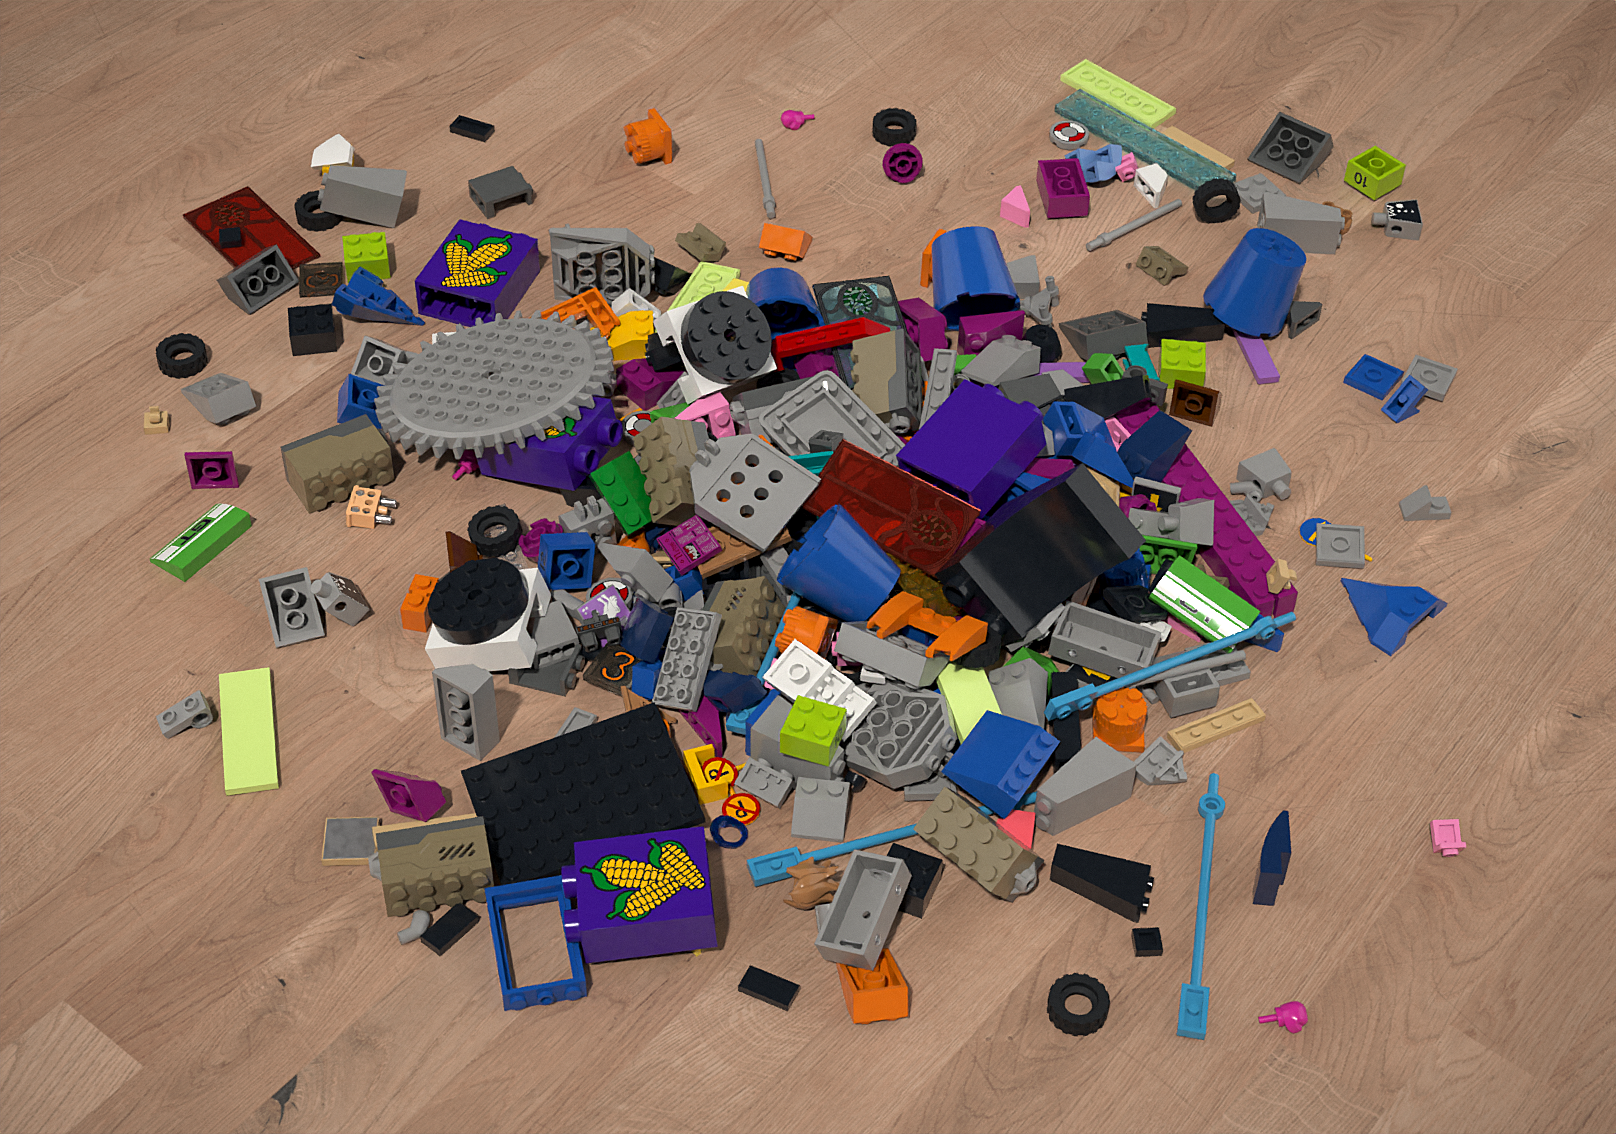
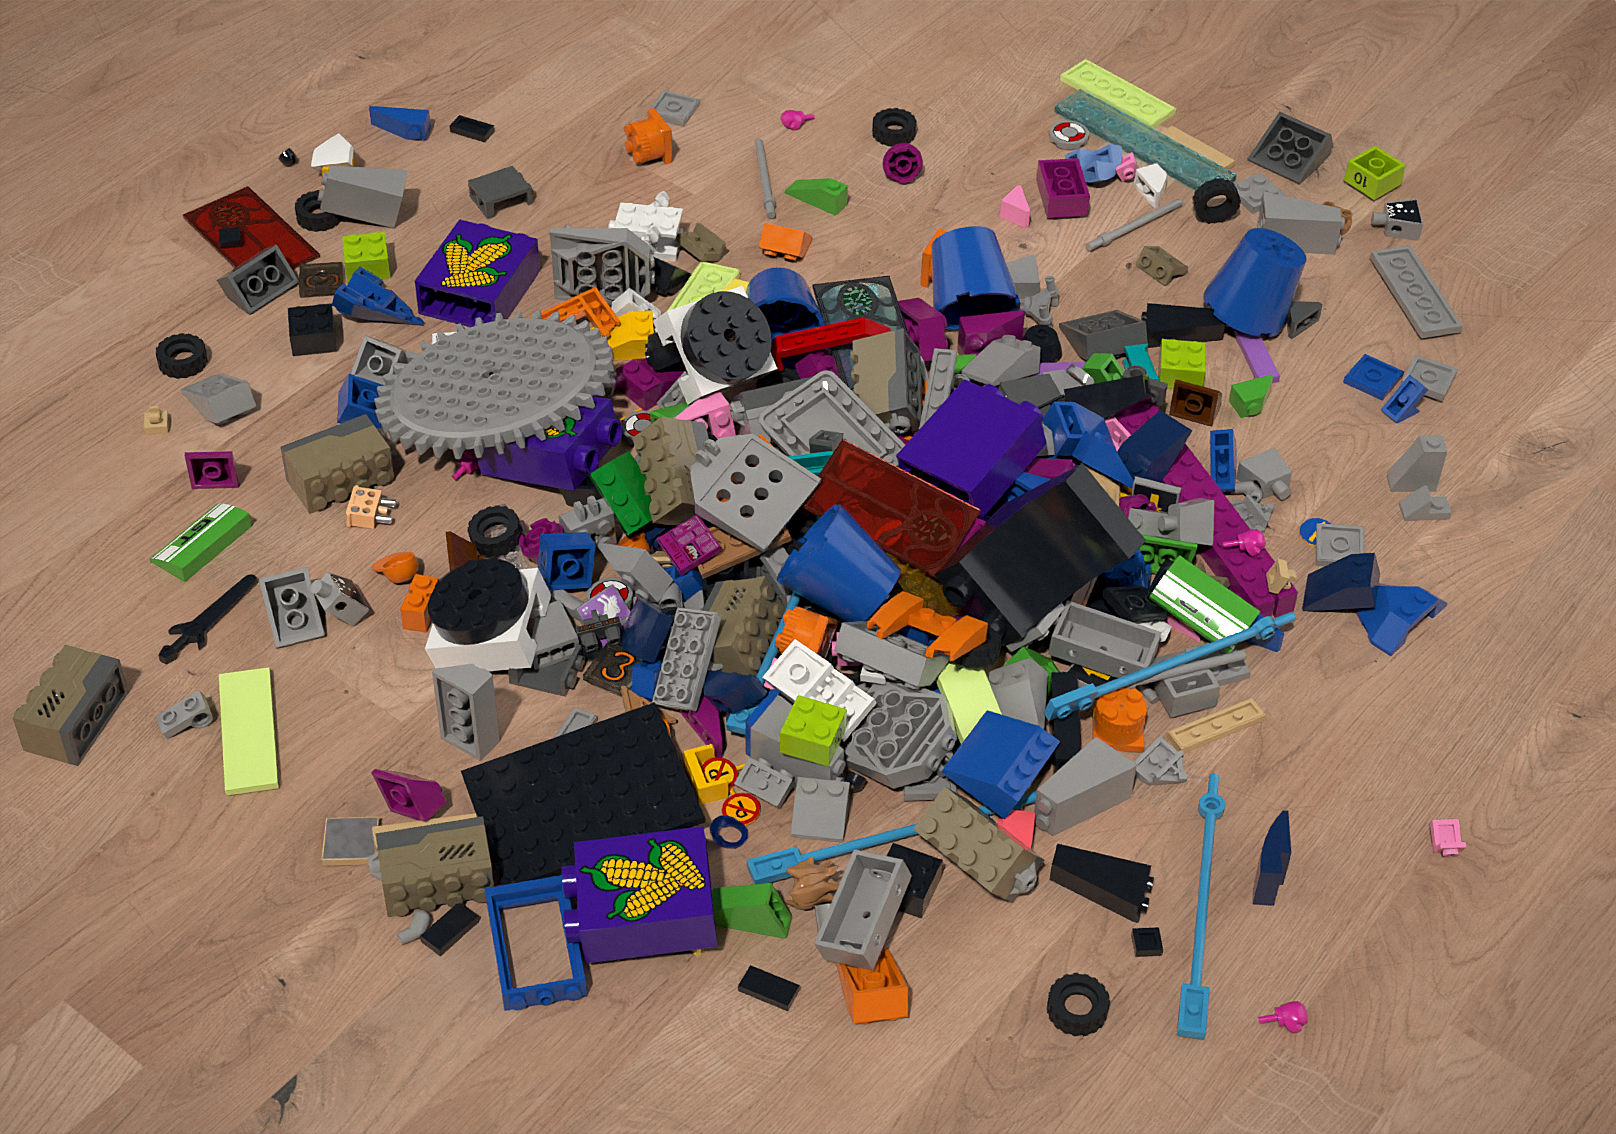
(70, 705): none -> piece
(195, 629): none -> black sword
(288, 157): none -> black hinge
(398, 566): none -> orange cap
(403, 122): none -> blue slope
(653, 224): none -> white torso
(675, 107): none -> light grey tile
(751, 909): none -> bright green slope
(822, 193): none -> bright green slope
(1080, 375): none -> light grey tile
(1223, 458): none -> blue slope
(1250, 396): none -> bright green slope
(1251, 541): none -> dark pink piece
(1343, 584): none -> dark blue slope
(1416, 292): none -> light grey plate
(1419, 465): none -> light grey slope

